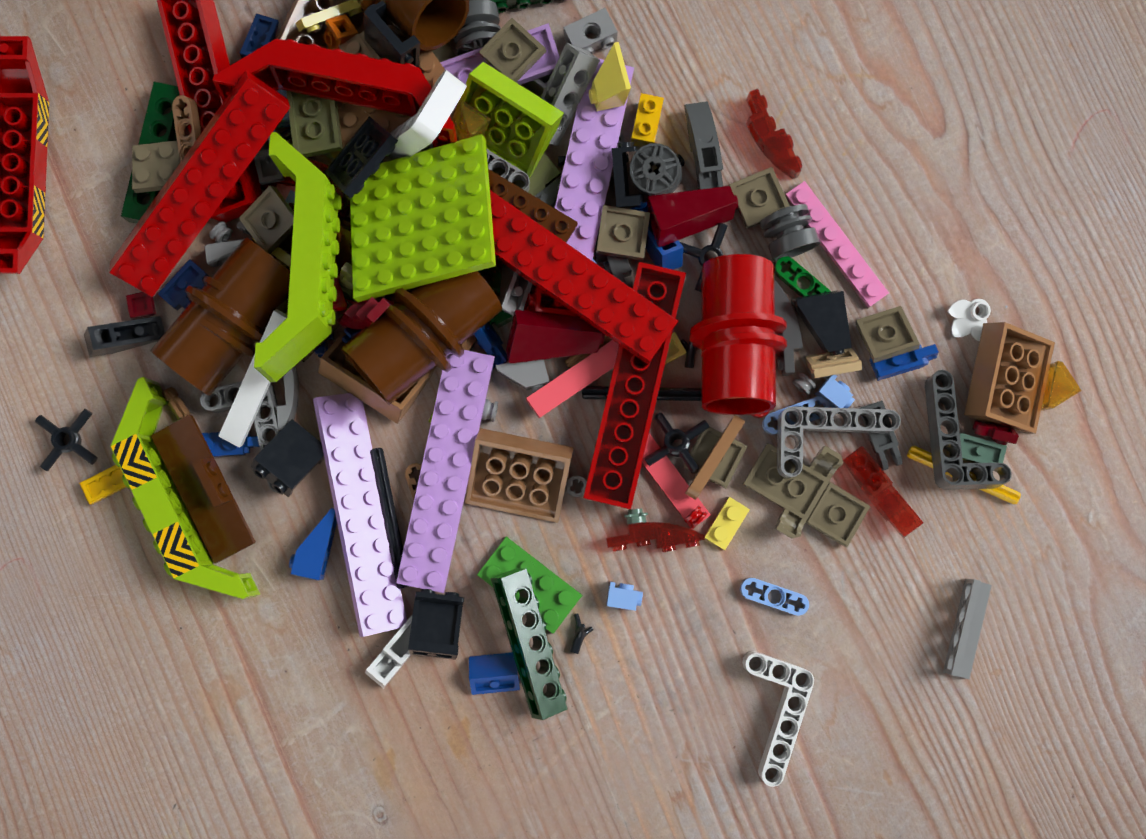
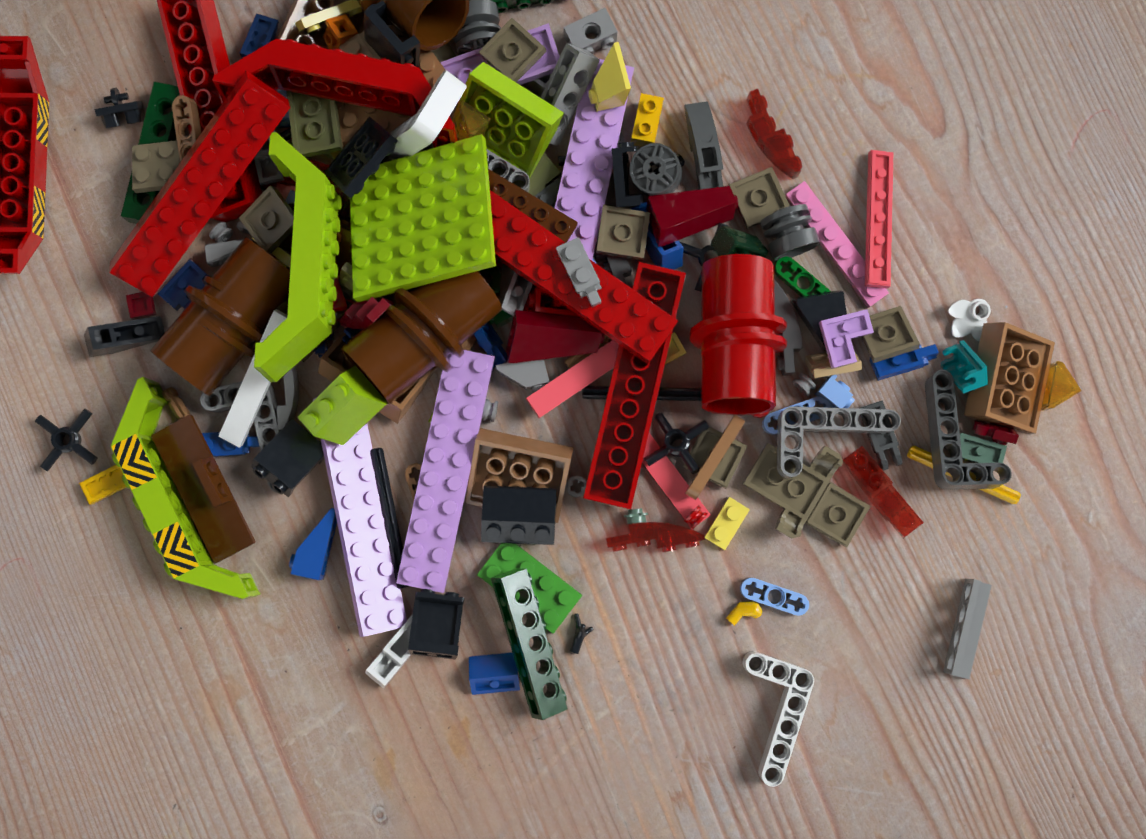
(109, 114): none -> black hips
(343, 407): none -> lime slope
(518, 515): none -> black slope
(580, 270): none -> light grey hinge
(623, 596): light blue brick -> none
(690, 355): black bar -> none
(733, 241): none -> clear green brick
(742, 609): none -> yellow arm
(838, 334): none -> lavender plate
(879, 219): none -> coral tile
(965, 367): none -> teal hinge

